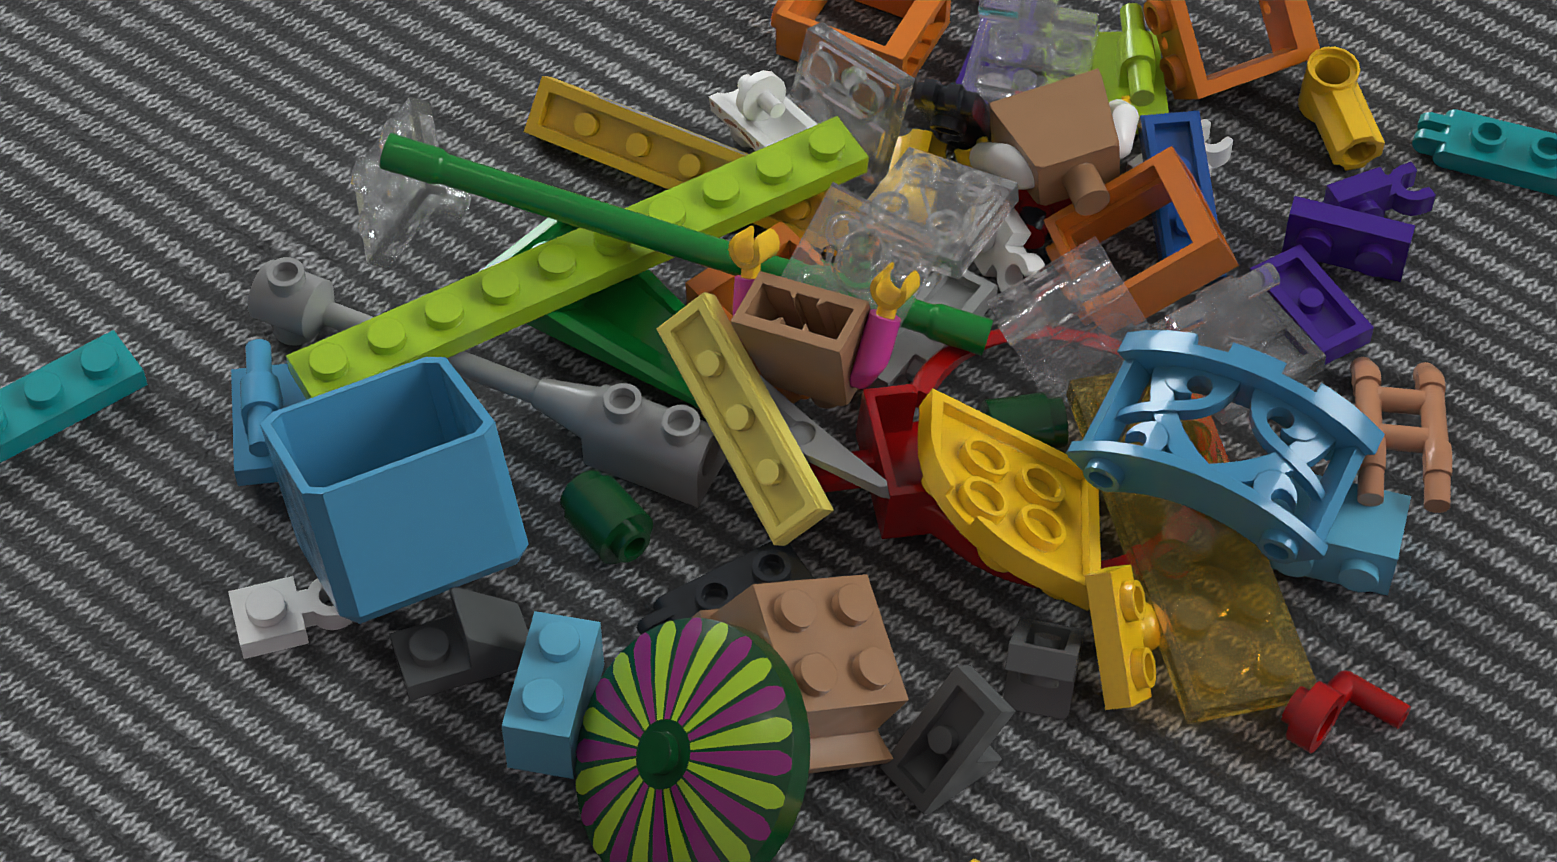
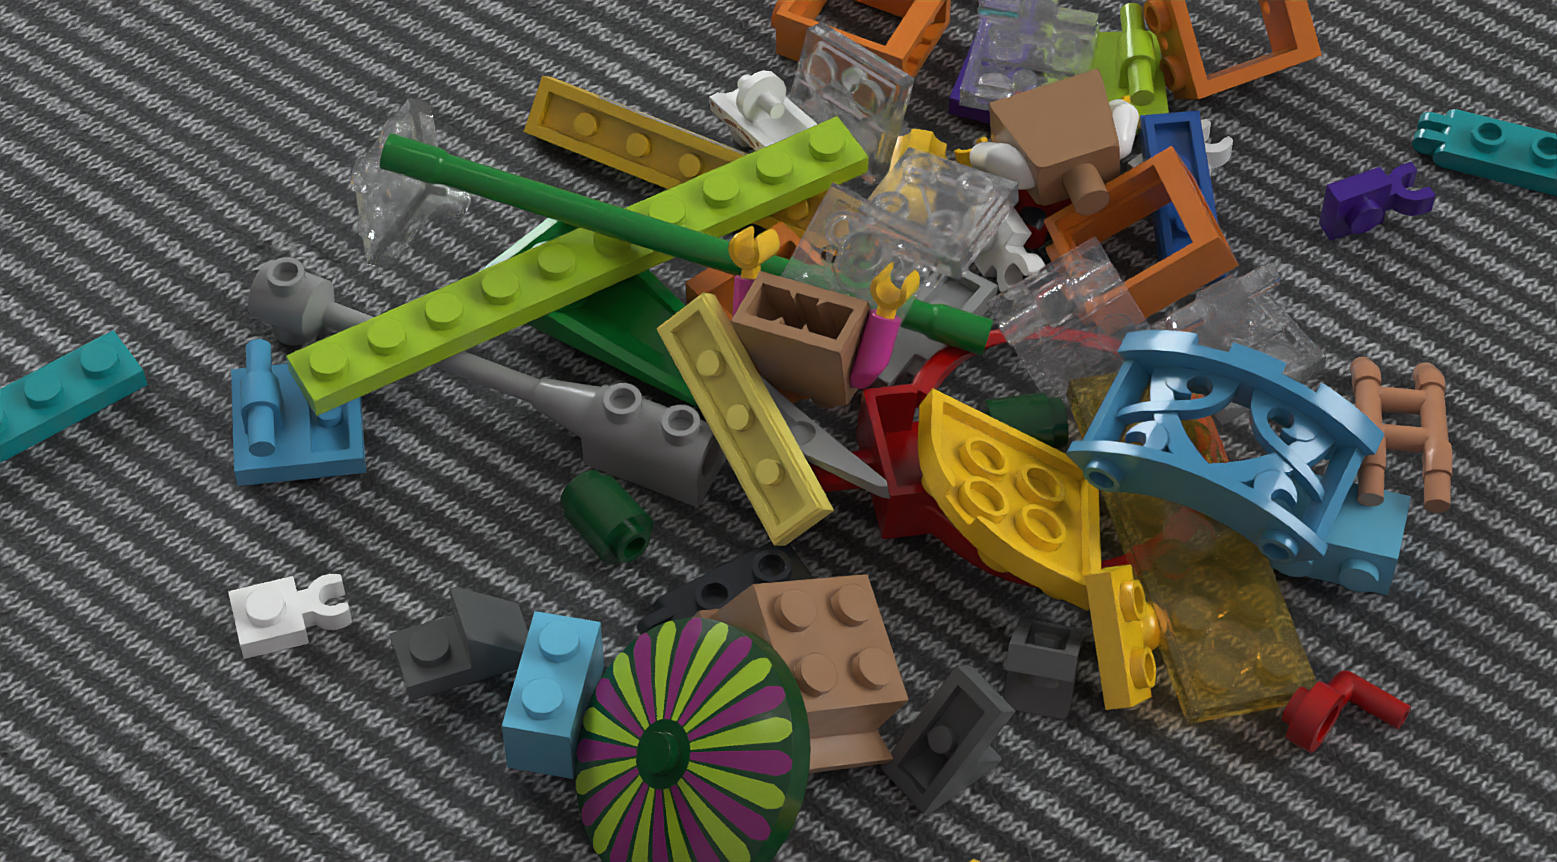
(396, 488): dark azure plate -> none
(953, 112): black hinge -> none
(1318, 304): dark purple plate -> none
(1339, 109): yellow piece -> none
(1349, 238): dark purple plate -> none

